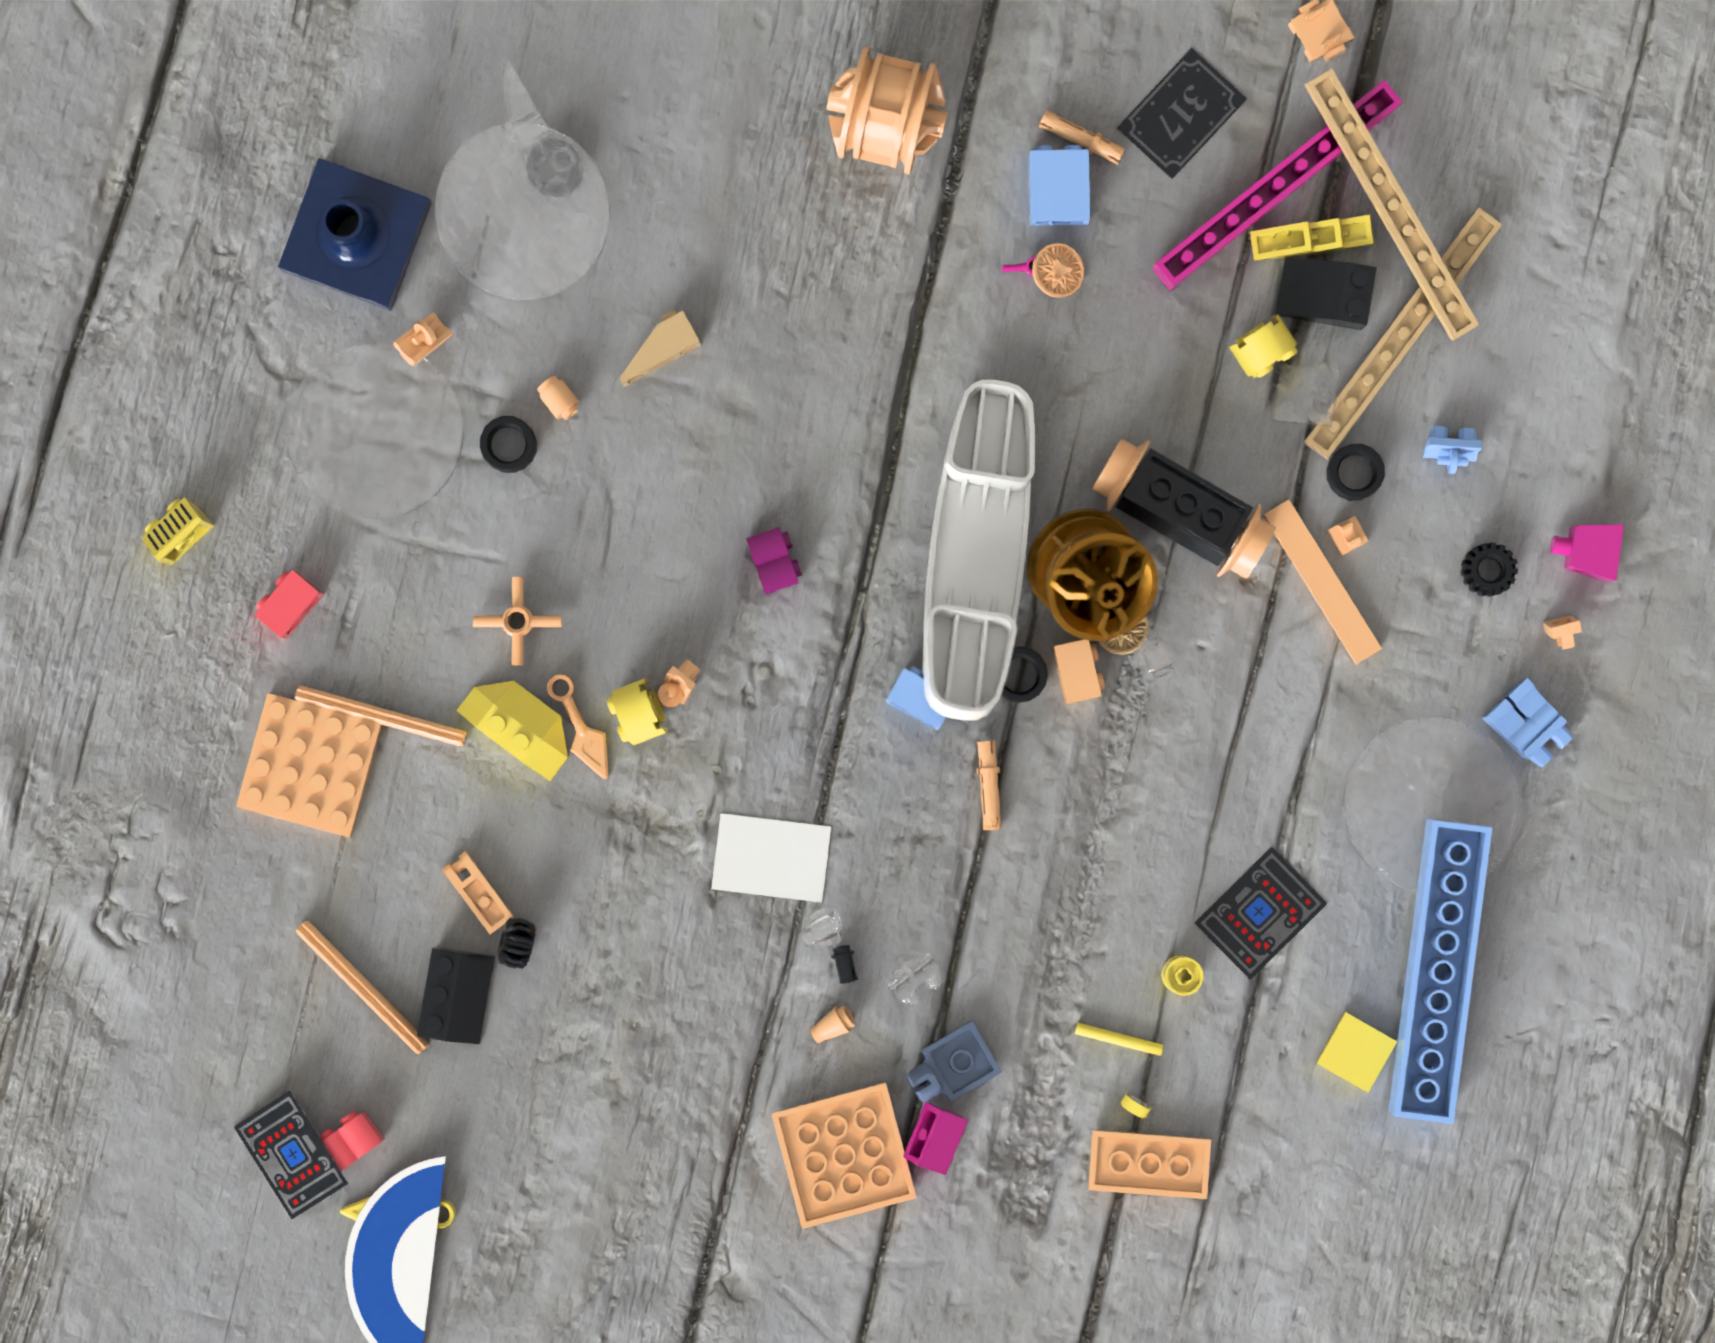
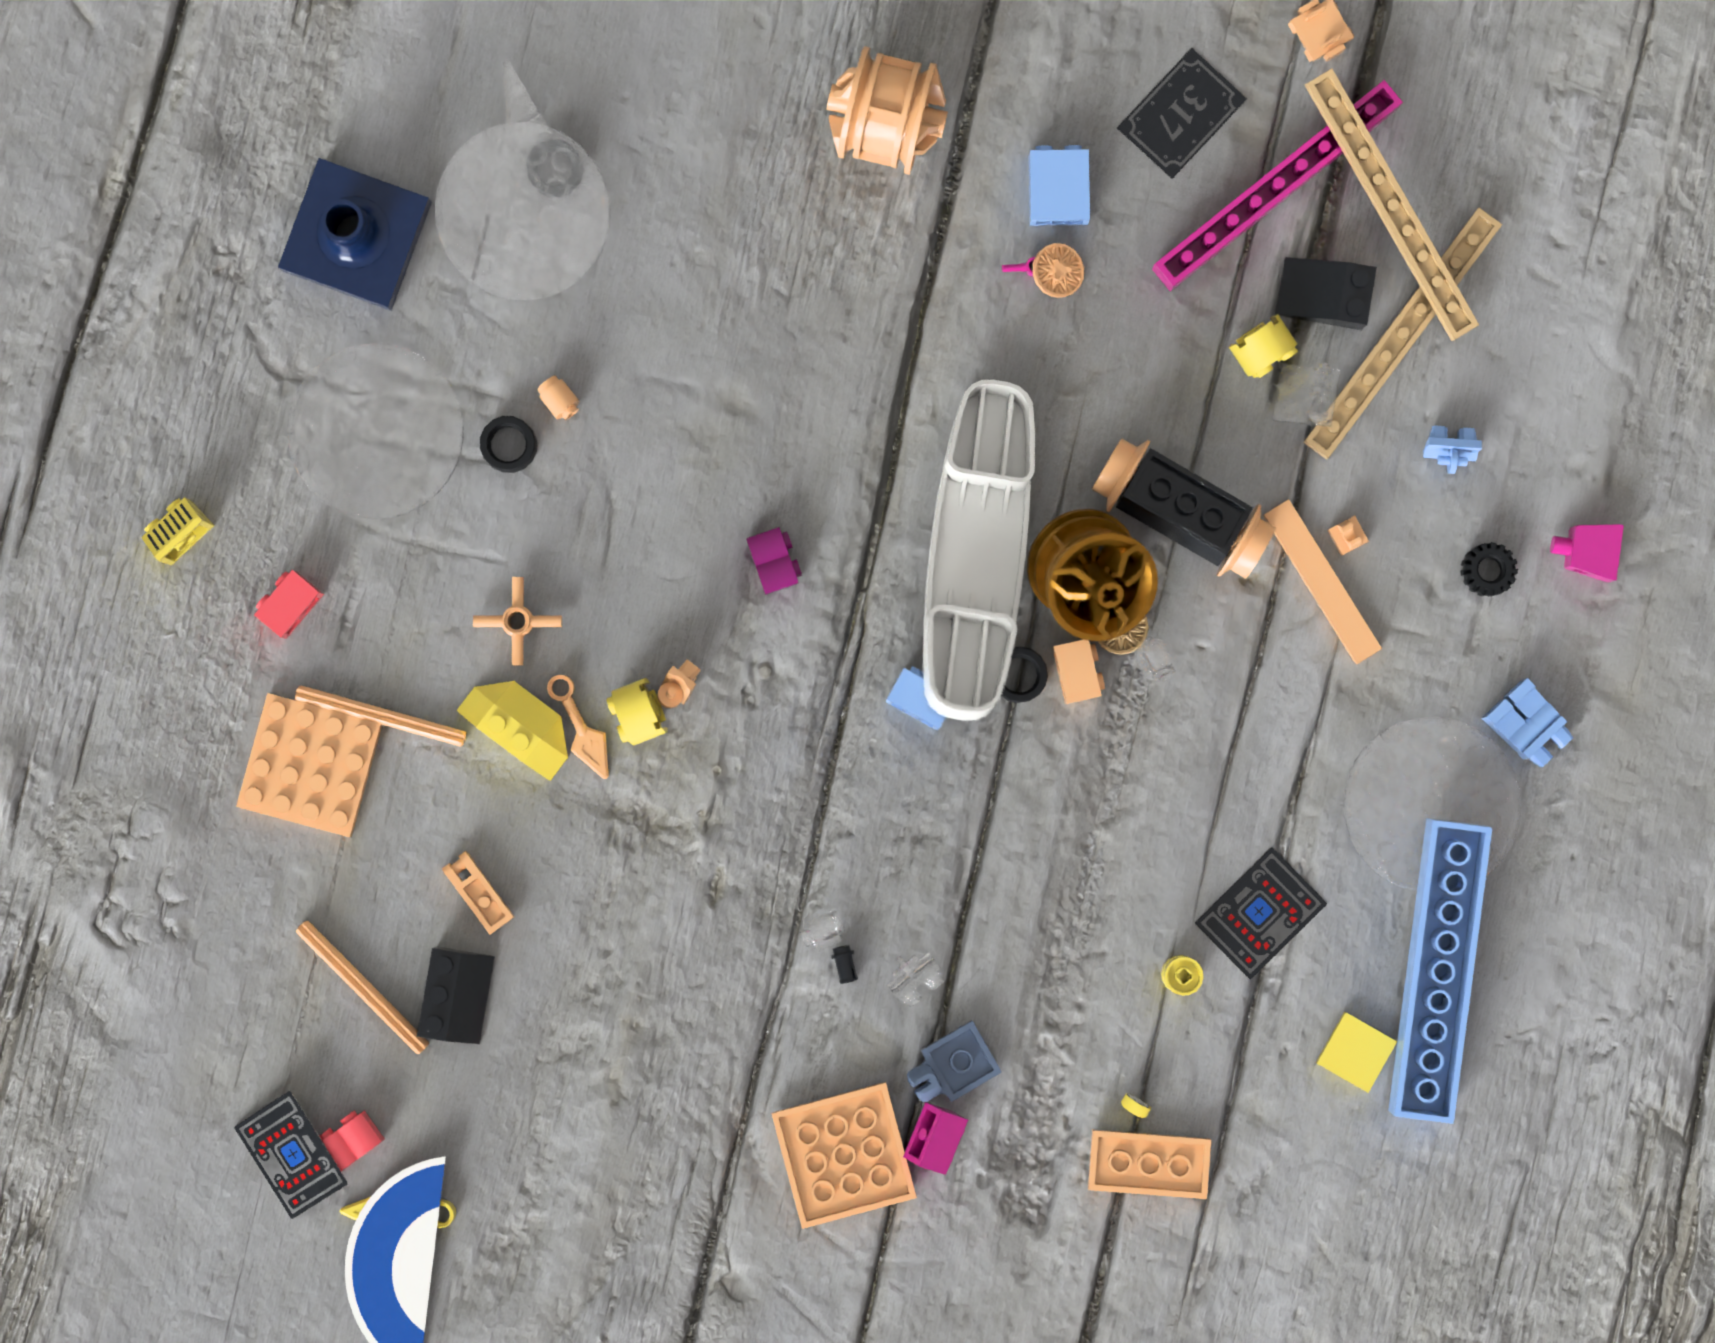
(422, 339): light nougat hips -> none
(516, 943): black gear -> none
(666, 343): tan slope -> none
(771, 857): white sticker -> none
(835, 1023): light nougat cone -> none
(989, 785): light nougat pin -> none
(1076, 134): light nougat pin -> none
(1119, 1039): light yellow bar -> none
(1312, 238): light yellow slope -> none
(1355, 494): black tyre -> none
(1563, 630): light nougat tile -> none

